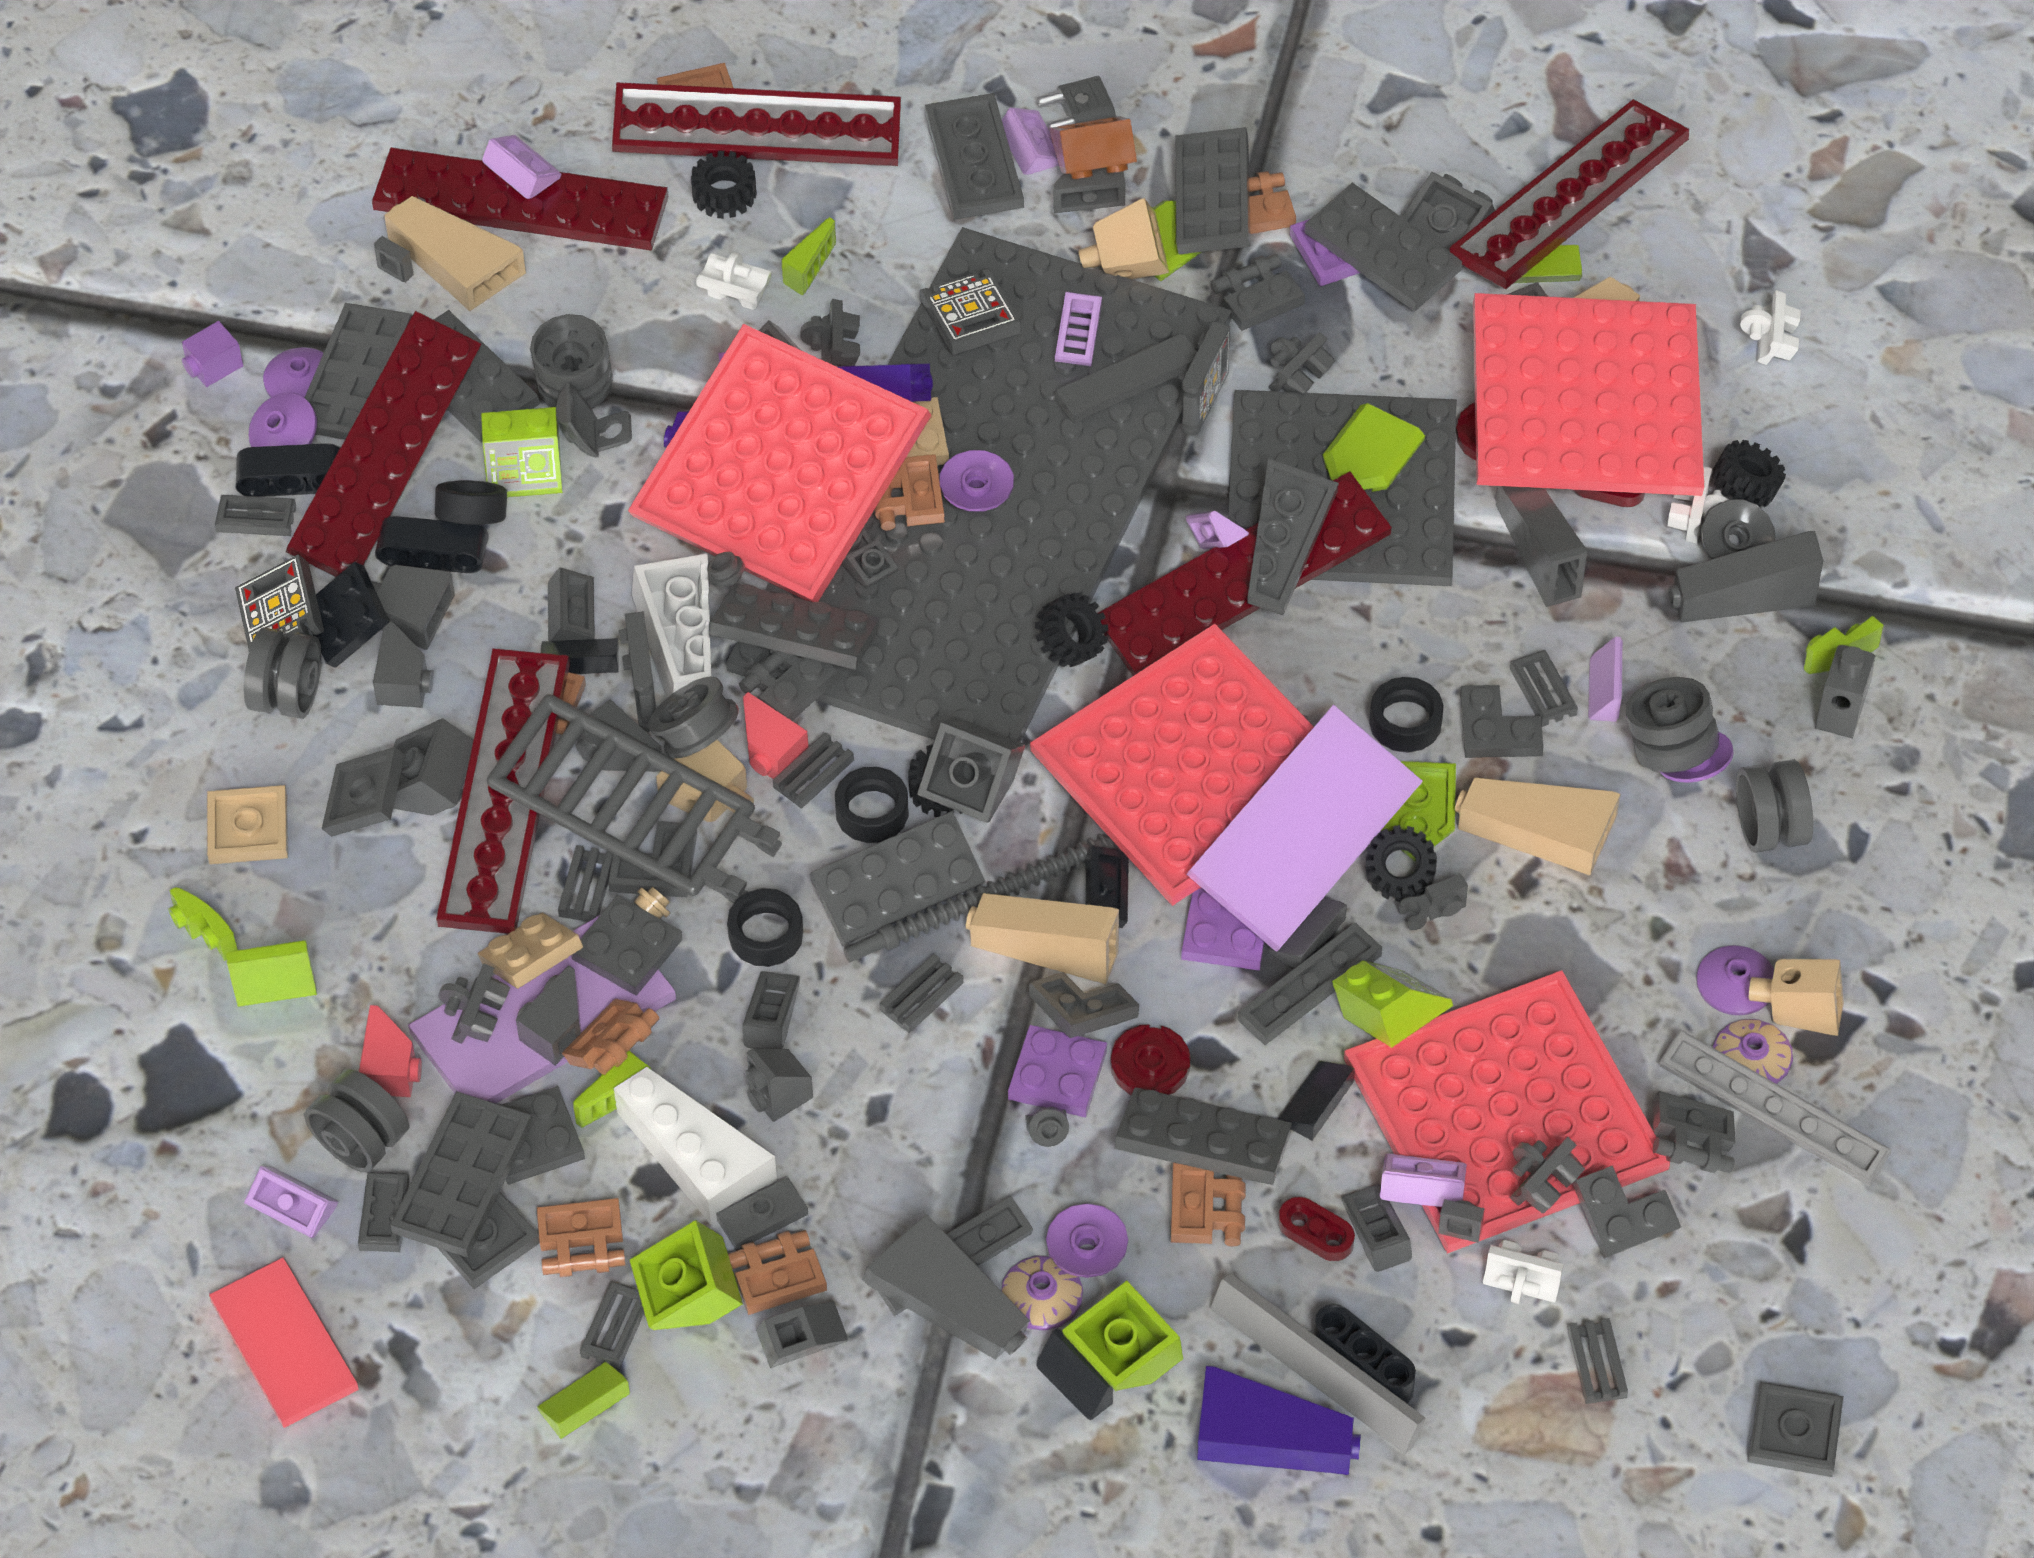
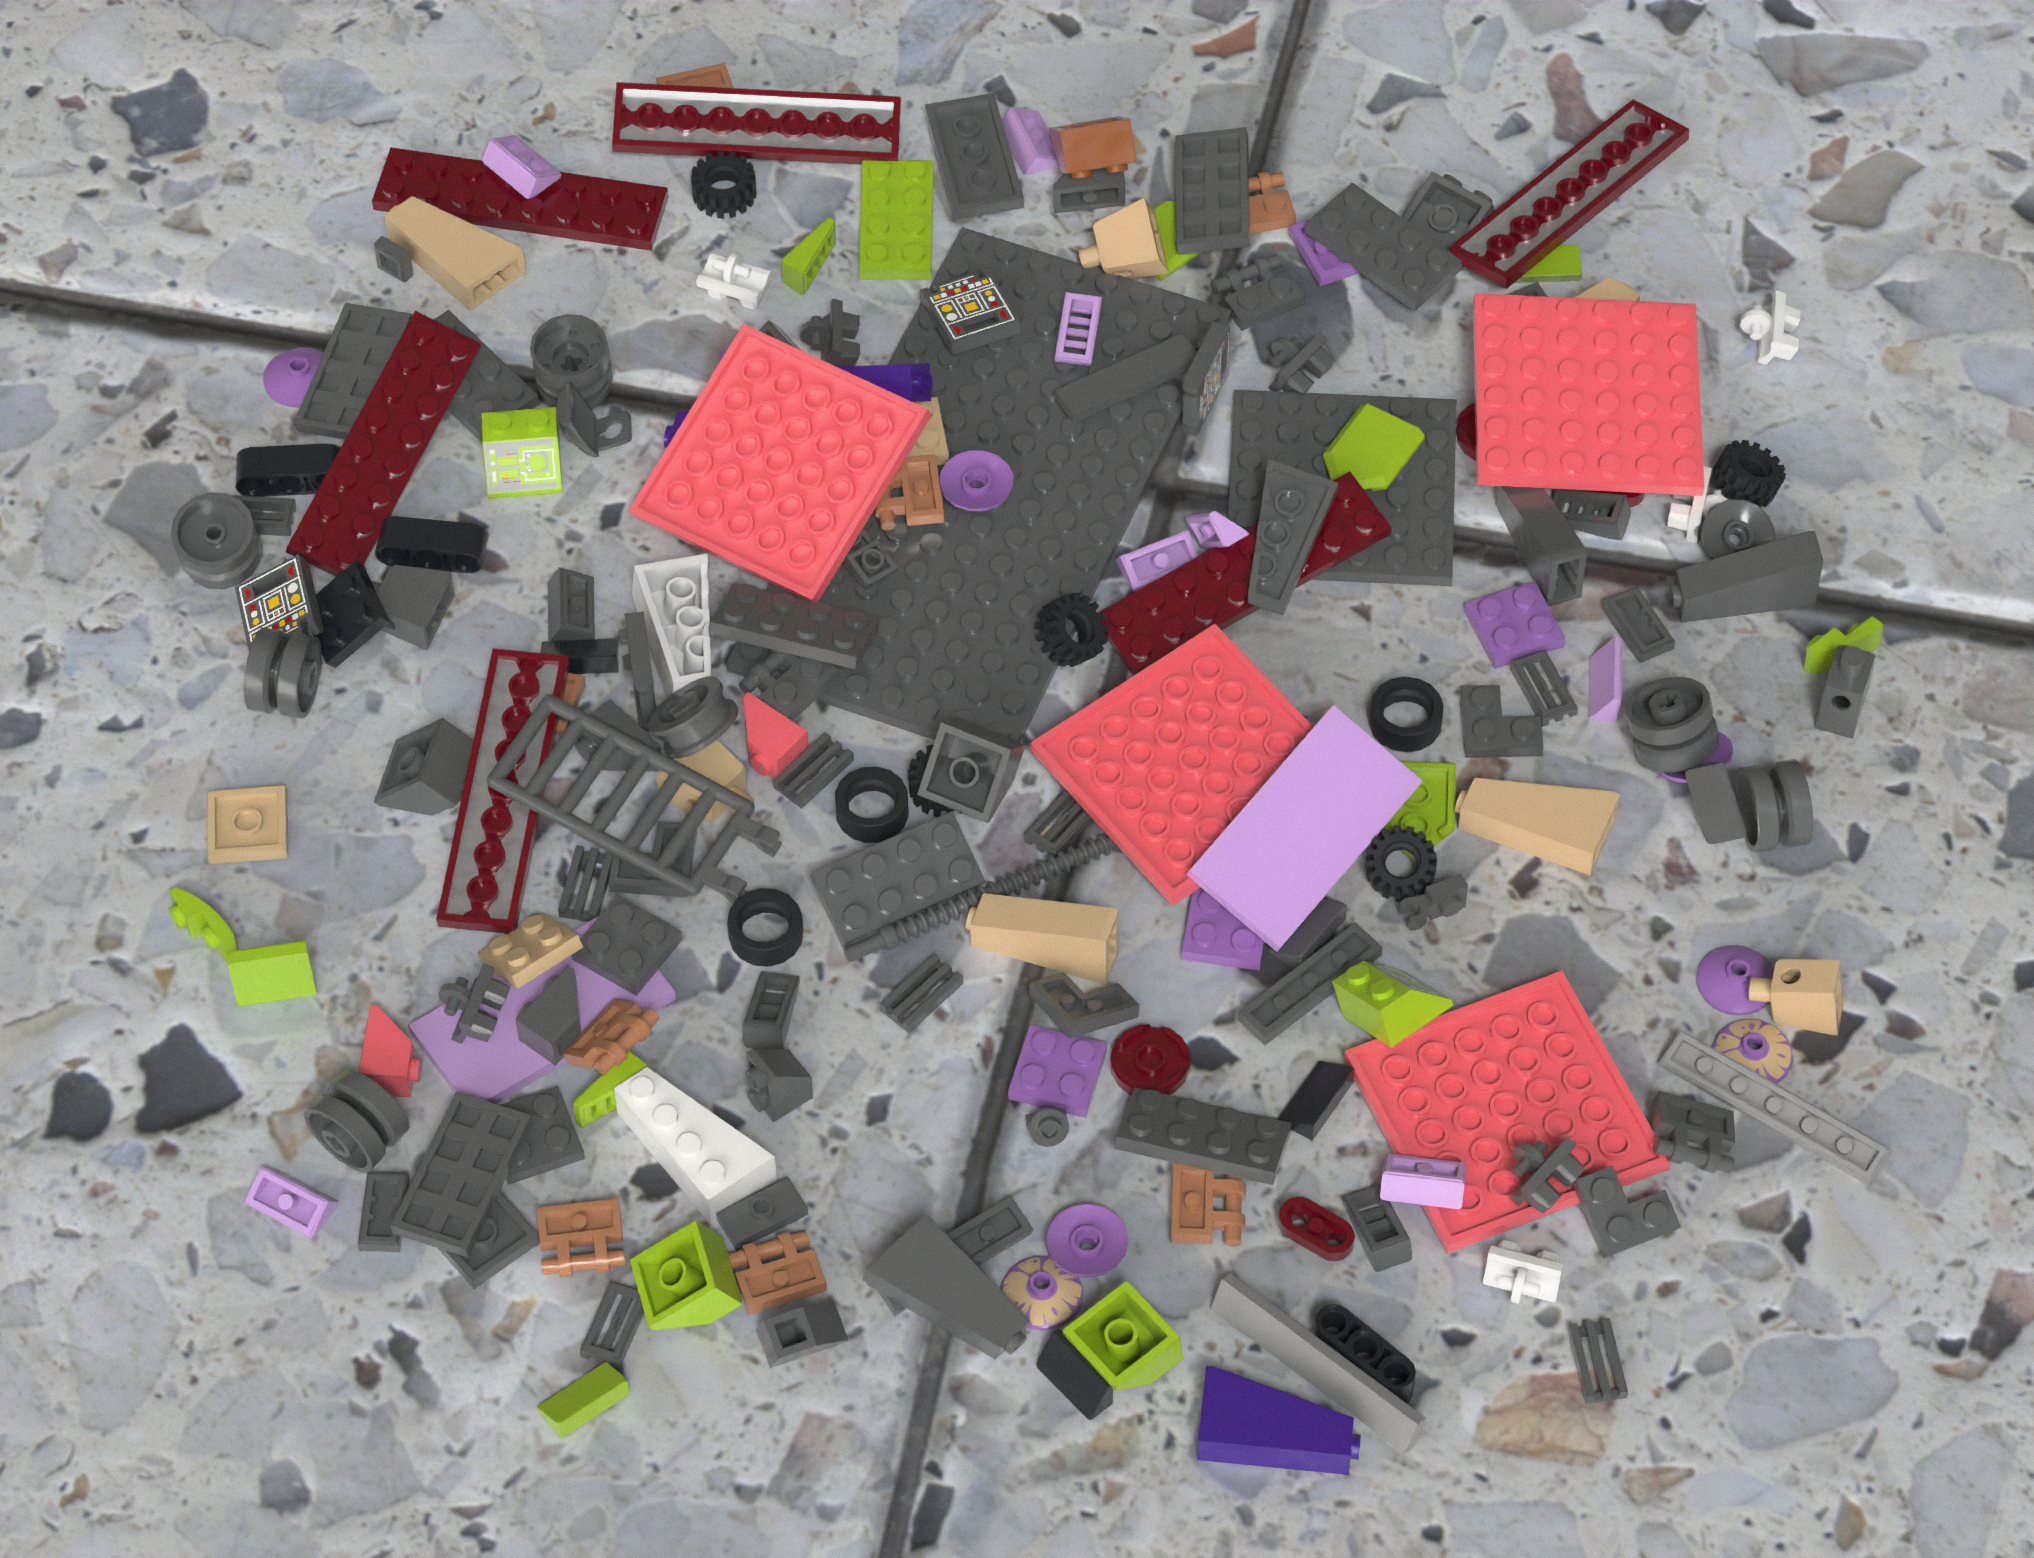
(211, 354): medium lavender brick -> none
(216, 540): none -> dark grey wheel
(283, 1342): coral tile -> none
(296, 423): medium lavender dish -> none
(363, 791): dark grey plate -> none
(400, 671): dark grey slope -> none
(470, 502): black tyre -> none
(652, 902): tan plate -> none
(725, 569): dark grey plate -> none
(896, 220): none -> lime plate
(1045, 843): none -> dark grey tile
(1081, 101): dark grey piece -> none
(1107, 880): black plate -> none
(1156, 560): none -> lavender slope
(1461, 1220): dark grey plate -> none
(1514, 624): none -> medium lavender plate
(1607, 504): none -> dark grey slope
(1638, 624): none -> dark grey plate
(1715, 802): none -> dark grey slope
(1796, 1429): dark grey tile -> none

